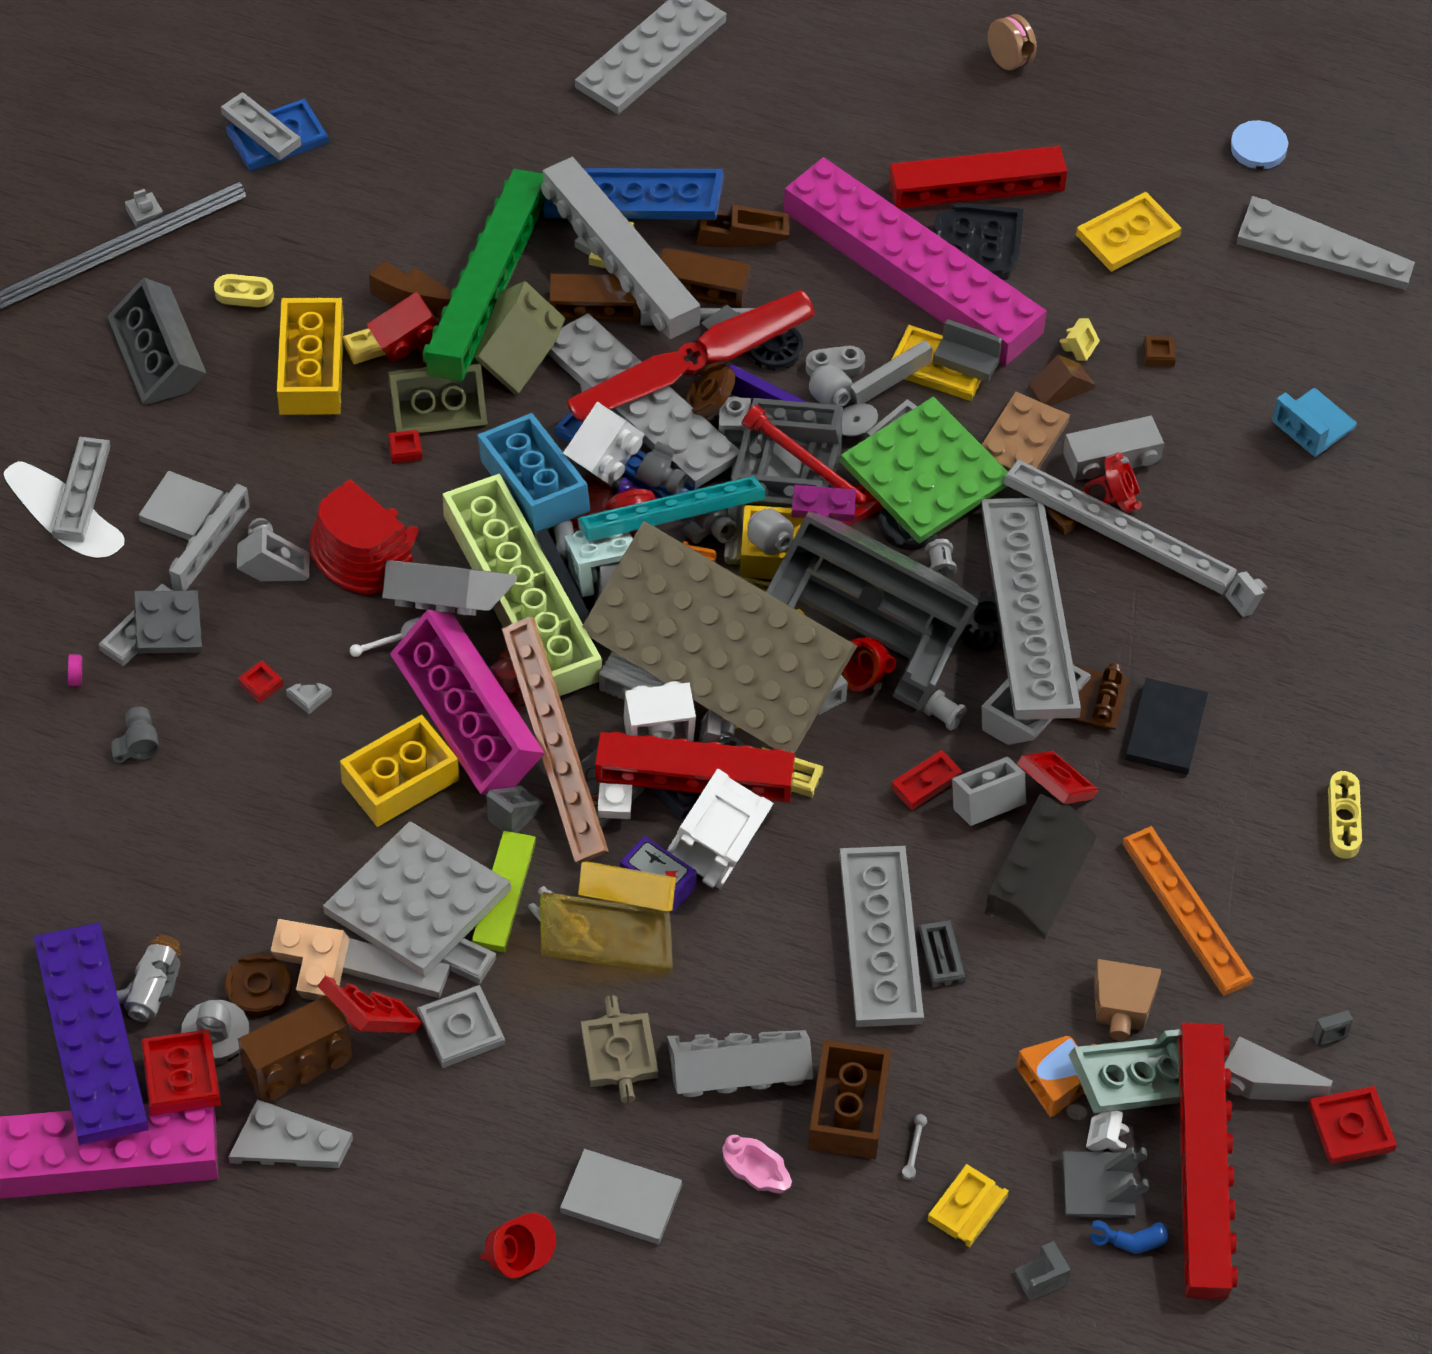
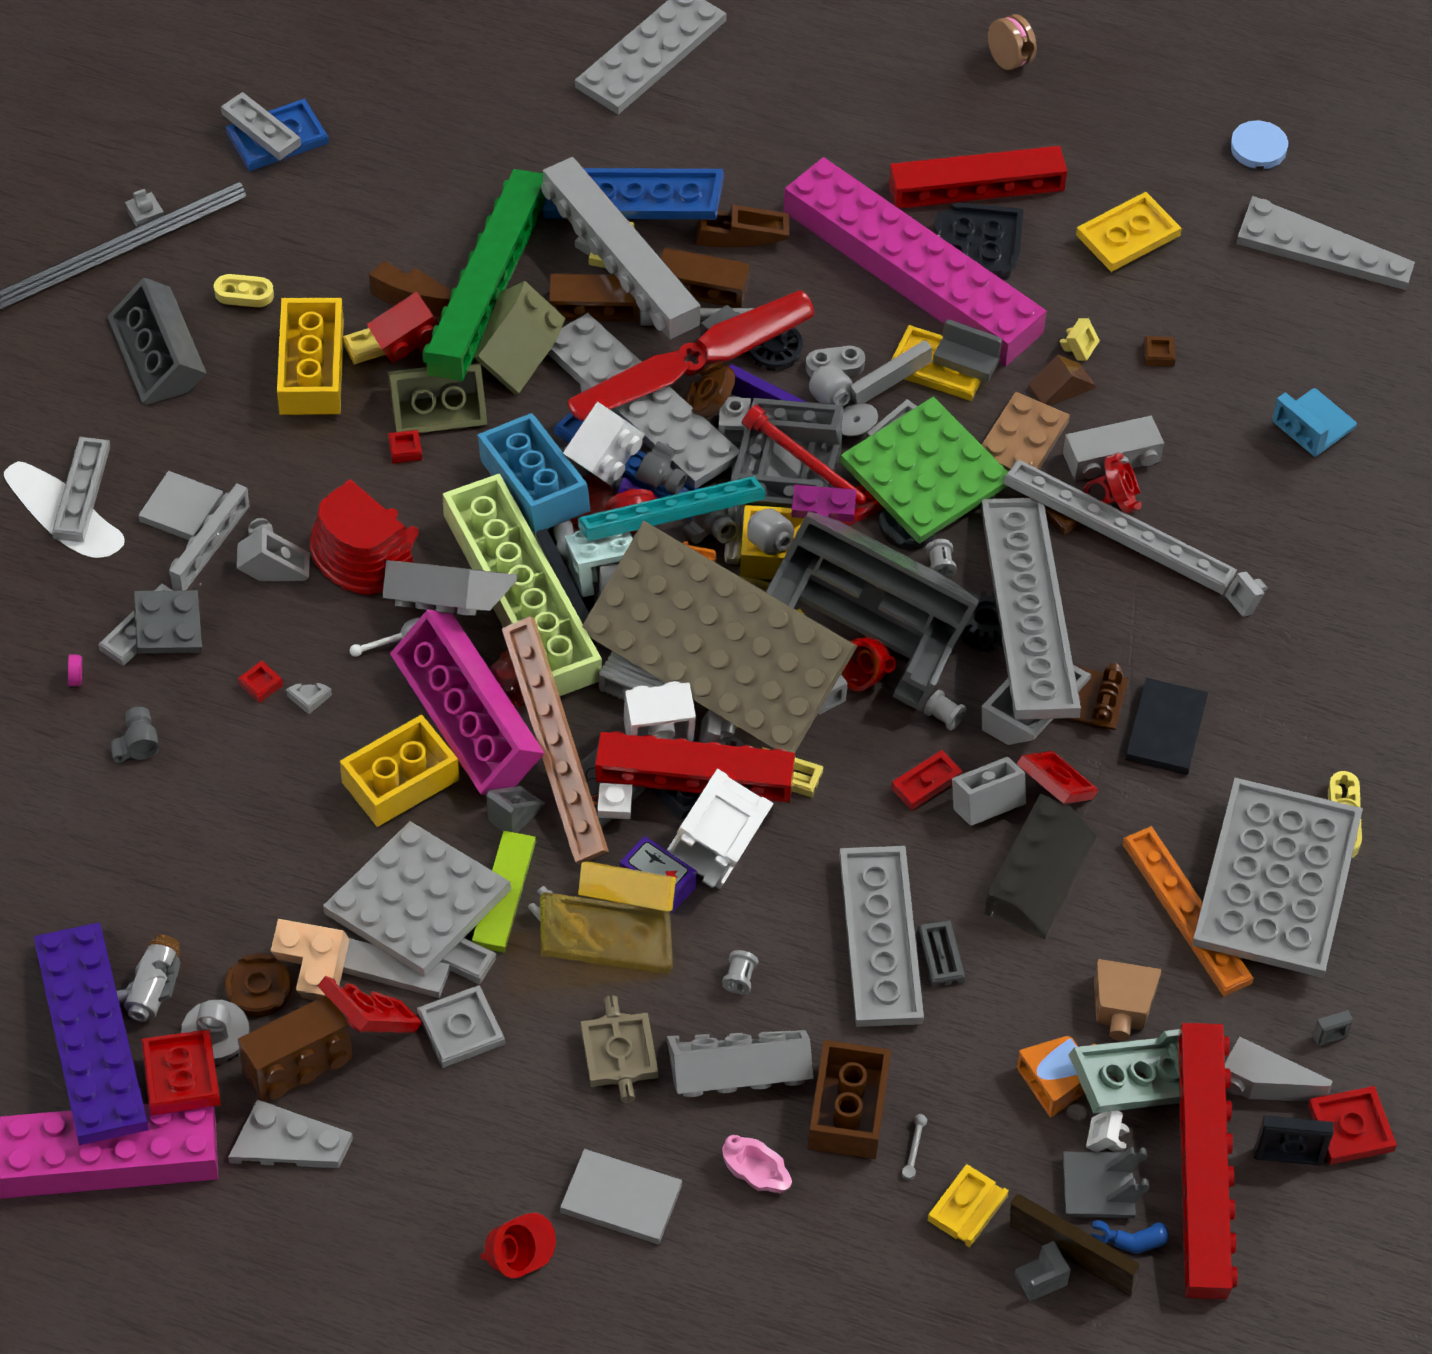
(739, 972): none -> light grey bush
(1074, 1244): none -> dark brown tile
(1278, 877): none -> light grey plate
(1293, 1140): none -> black tile

